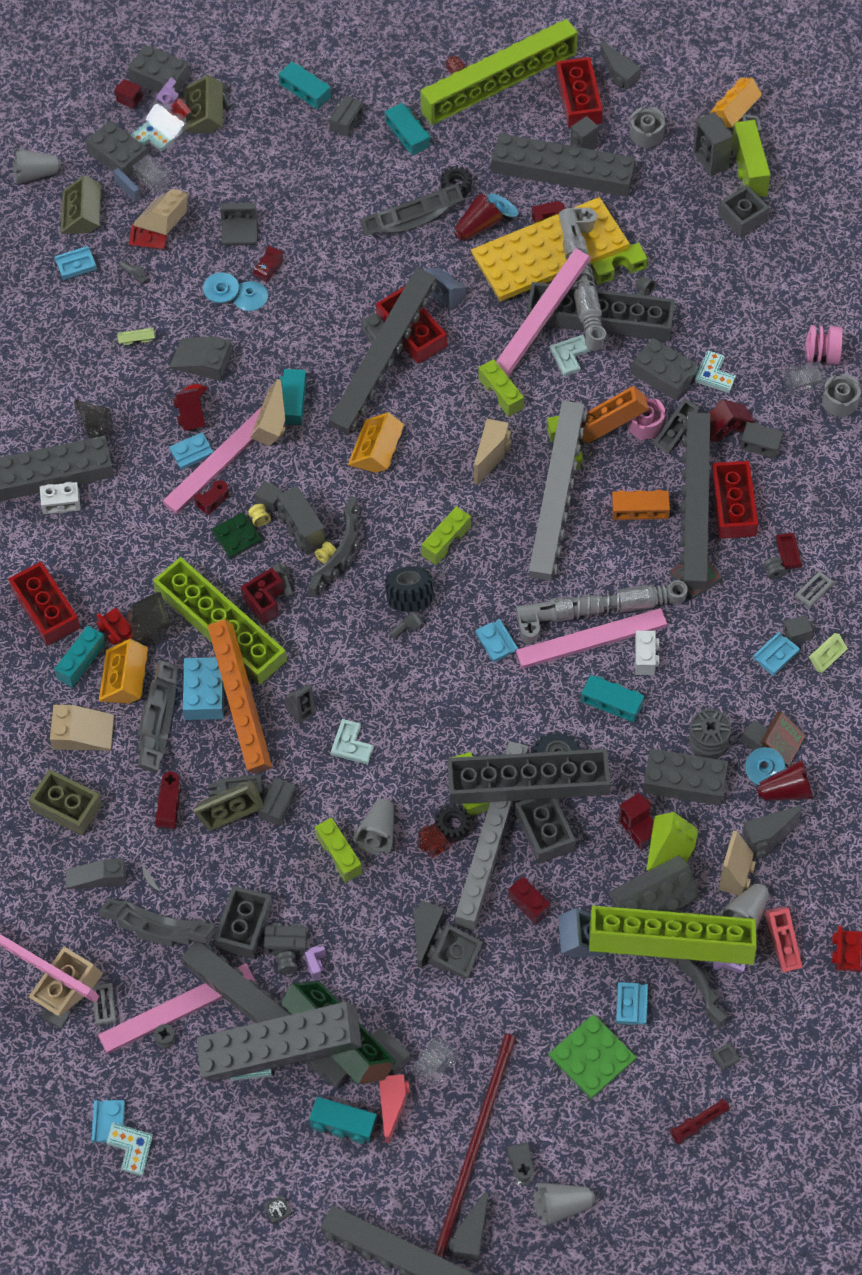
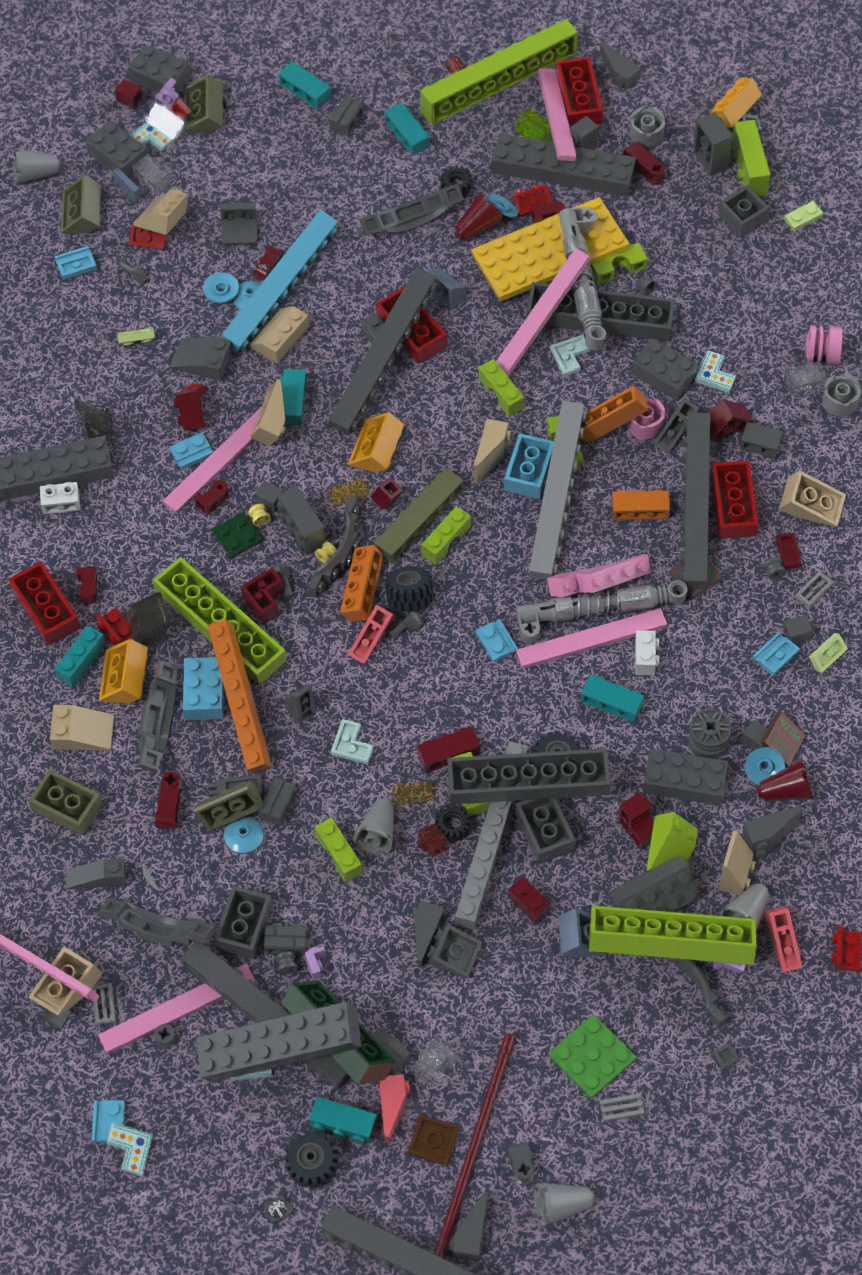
(88, 589): none -> dark red leg
(243, 842): none -> medium azure dish
(279, 280): none -> medium azure brick
(280, 333): none -> tan slope
(311, 1159): none -> black wheel
(341, 493): none -> clear yellow tile
(361, 583): none -> orange brick
(371, 633): none -> coral slope
(386, 493): none -> dark red brick
(412, 793): none -> clear yellow tile
(419, 515): none -> olive brick
(433, 1140): none -> reddish brown tile
(435, 753): none -> dark red brick
(526, 199): none -> red bracket
(528, 466): none -> medium azure brick
(533, 126): none -> clear neon green brick
(556, 114): none -> bright pink tile
(598, 577): none -> bright pink arch
(607, 1118): none -> light grey tile
(631, 1003): medium azure plate -> none
(646, 163): none -> dark red piece
(691, 1126): dark red pin -> none
(803, 216): none -> yellowish green plate
(812, 499): none -> tan slope

